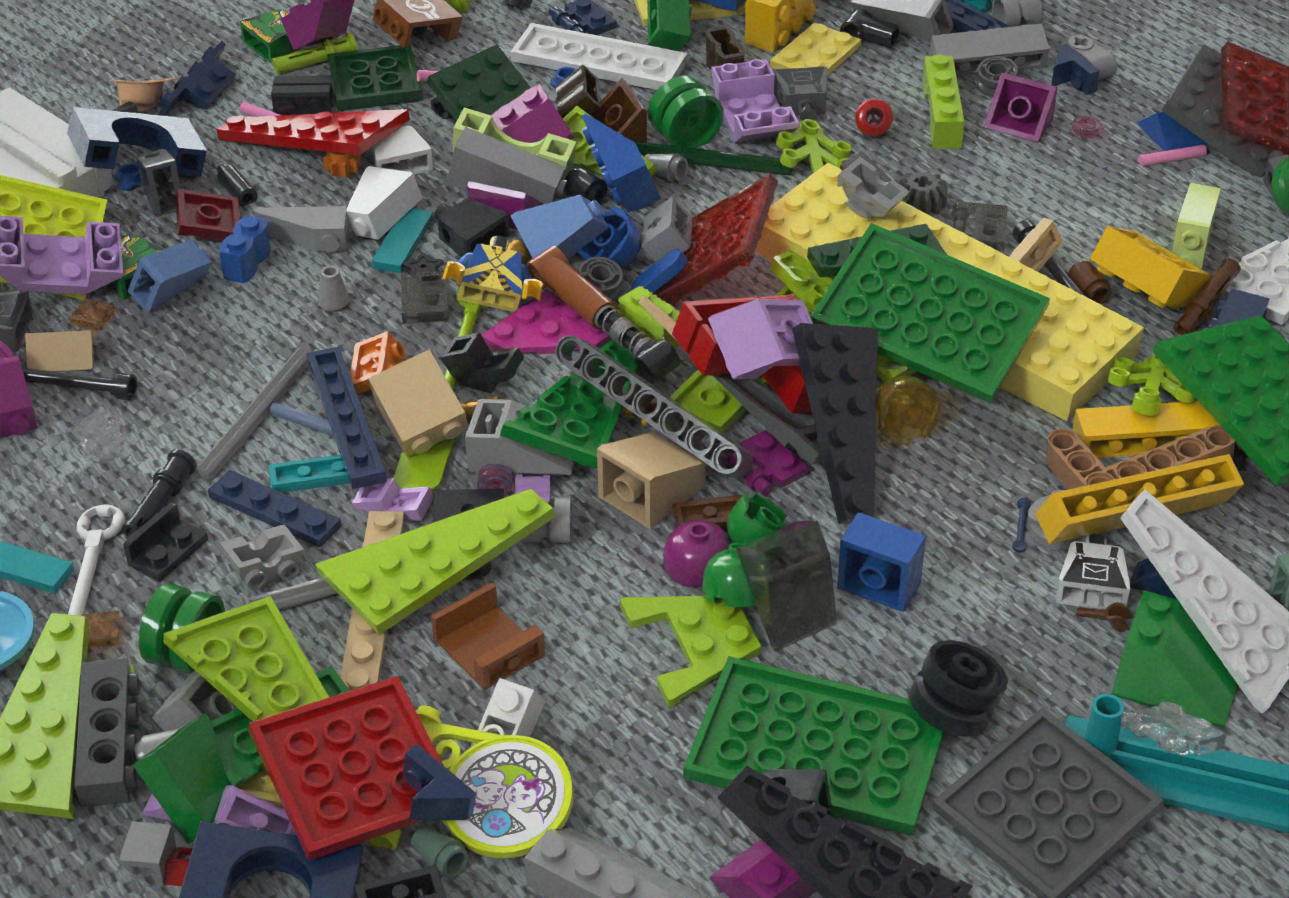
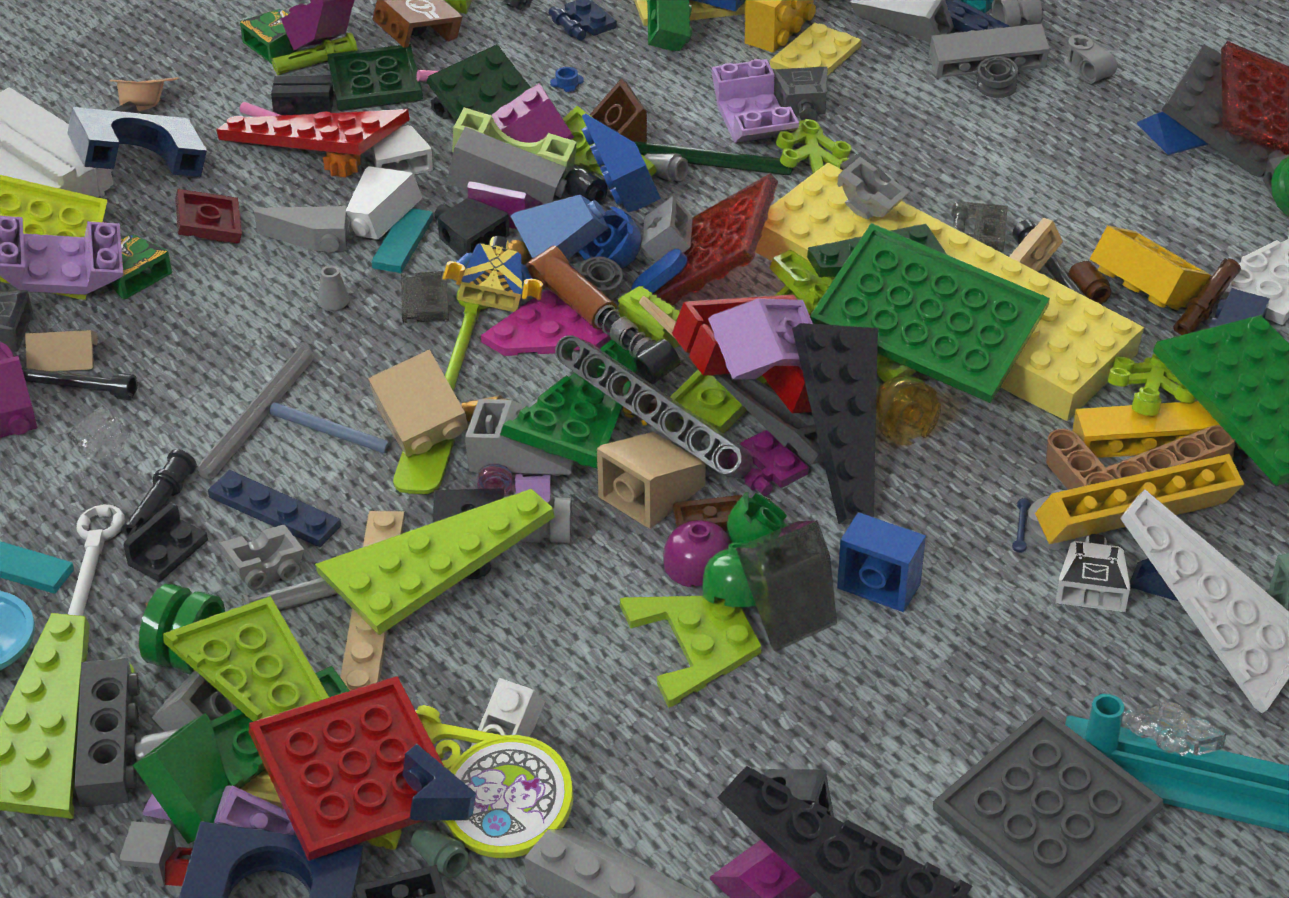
(91, 315): clear orange tile -> none
(104, 628): clear orange tile -> none
(128, 176): blue plate -> none
(158, 171): dark grey torso -> none
(168, 273): medium blue slope -> none
(203, 84): dark blue bracket -> none
(236, 184): black cylinder -> none
(245, 249): blue brick -> none
(308, 474): teal tile -> none
(346, 418): dark blue plate -> none
(374, 357): orange bracket -> none
(390, 497): lavender slope -> none
(423, 260): black plate -> none
(476, 366): black brick -> none
(485, 638): dark orange panel -> none
(579, 90): dark brown brick -> none
(603, 56): white plate -> none
(685, 112): green wheel -> none
(722, 47): dark brown brick -> none
(863, 26): black piece -> none
(866, 740): green plate -> none
(873, 107): red head -> none
(926, 192): dark grey gear -> none
(945, 105): lime arch -> none
(958, 688): black wheel -> none
(1021, 107): magenta slope -> none
(1074, 68): dark blue slope -> none
(1086, 127): clear pink tile -> none
(1113, 613): reddish brown hand -> none
(1172, 155): bright pink piece -> none
(1173, 663): green slope -> none
(1196, 223): yellowish green slope -> none

